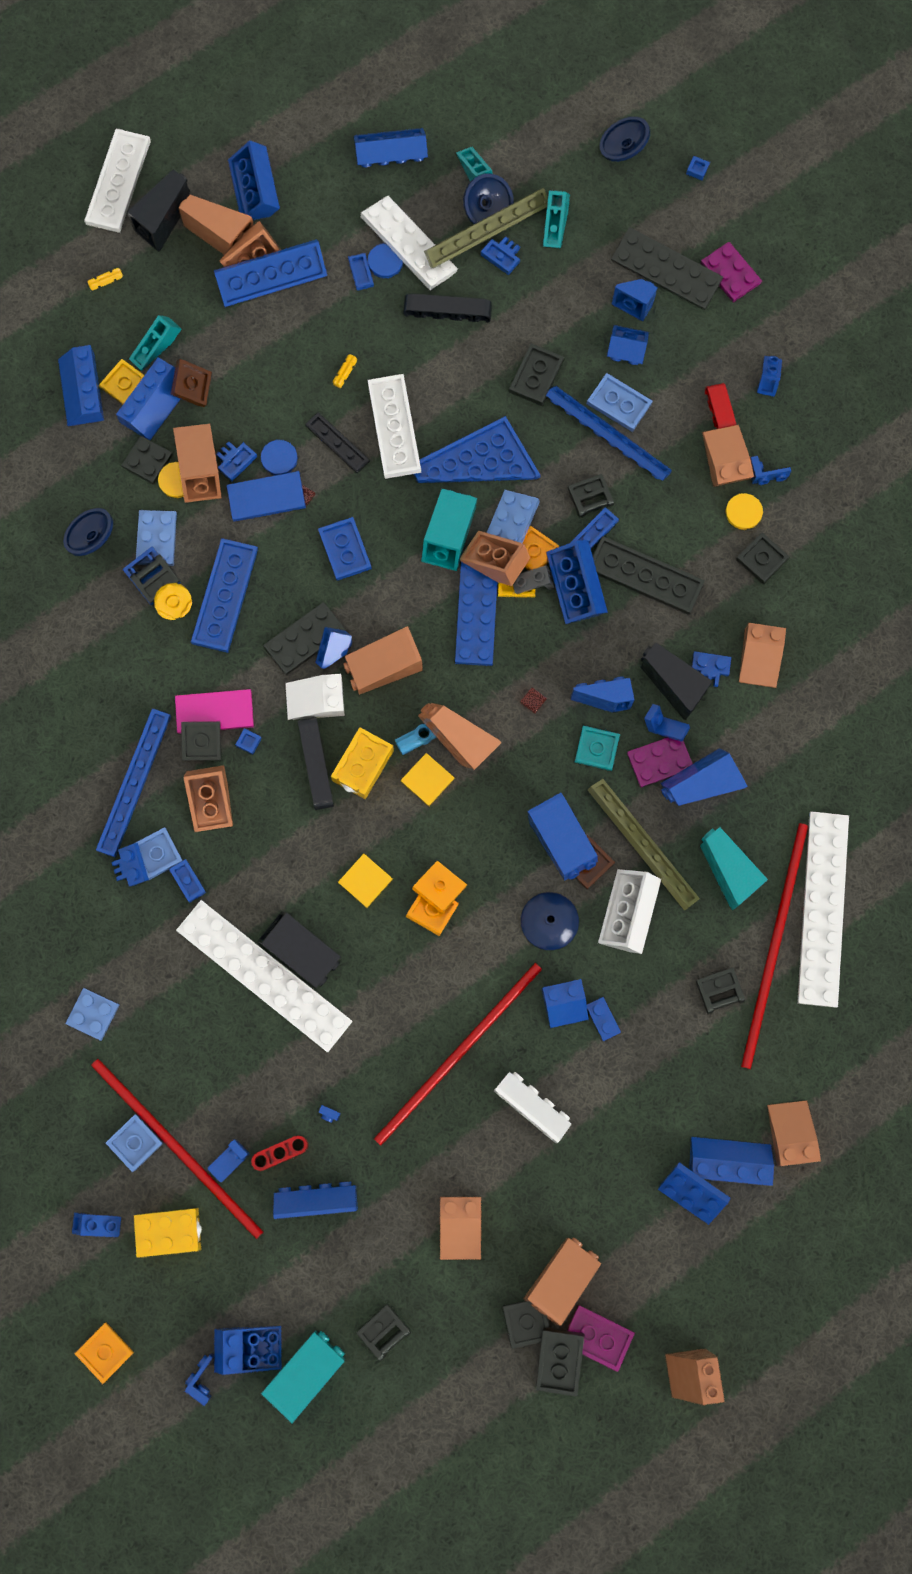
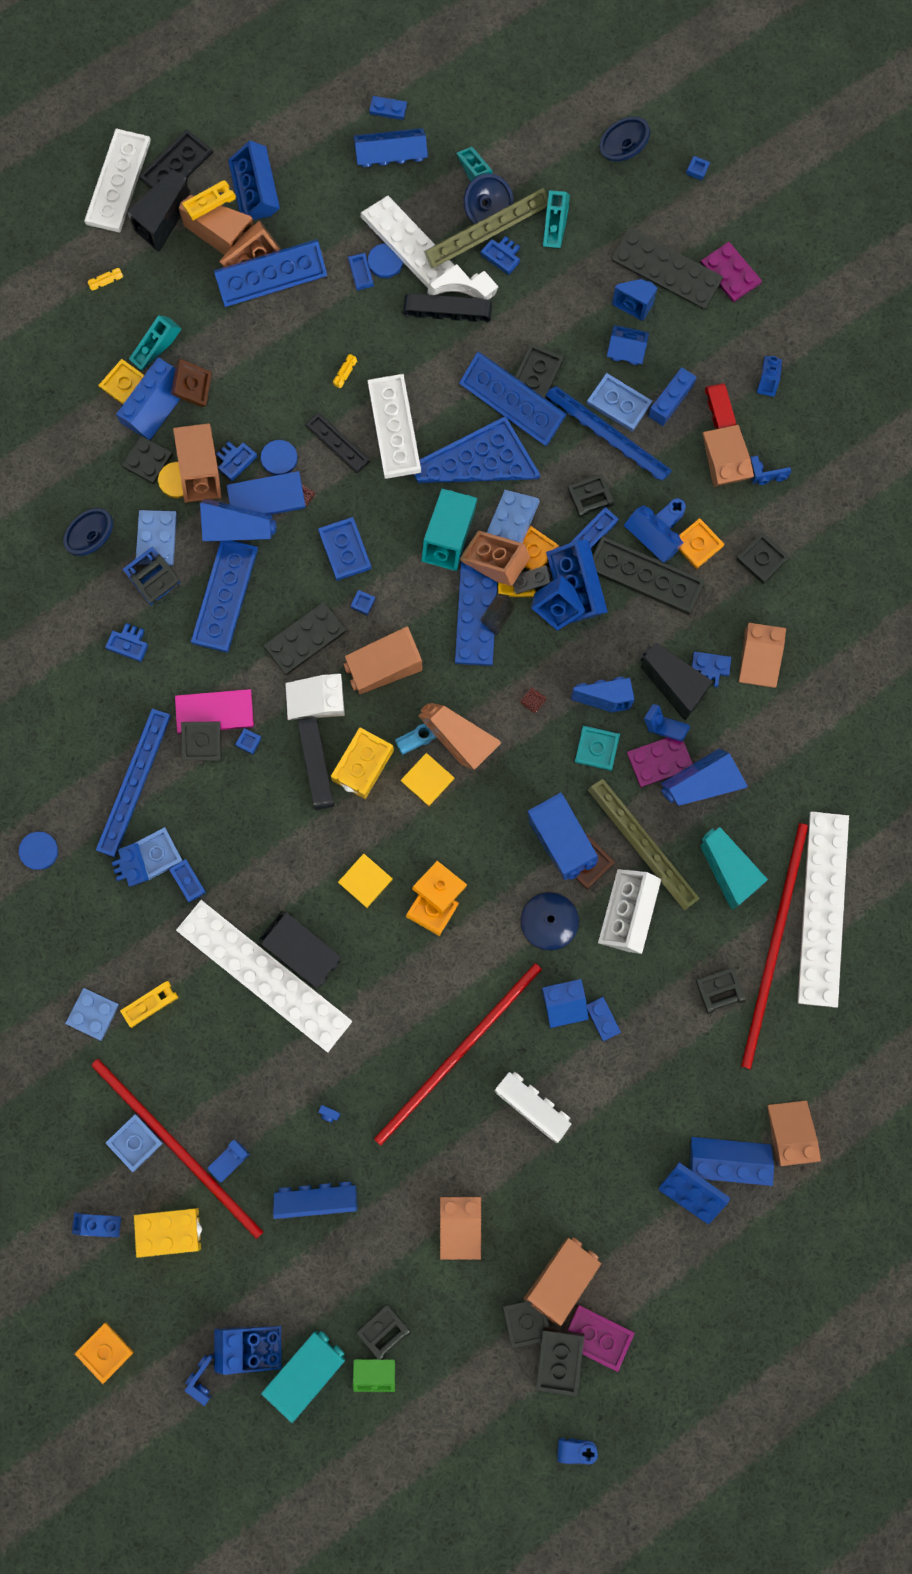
(38, 850): none -> blue tile
(80, 386): blue slope -> none
(128, 643): none -> blue hinge
(148, 1004): none -> yellow plate
(172, 601): yellow tile -> none
(182, 155): none -> black tile
(208, 200): none -> yellow plate
(208, 798): nougat slope -> none
(230, 522): none -> blue slope
(269, 1153): red beam -> none
(333, 646): slope -> none
(363, 602): none -> blue plate
(374, 1376): none -> bright green panel
(388, 107): none -> blue plate
(455, 280): none -> white arch
(498, 613): none -> clear smoke slope
(512, 398): none -> blue plate
(558, 603): none -> blue slope
(573, 1450): none -> blue piece
(653, 533): none -> blue brick
(670, 516): none -> blue piece
(672, 396): none -> blue brick
(695, 1376): nougat slope -> none
(699, 543): none -> light orange plate
(744, 511): yellow tile -> none

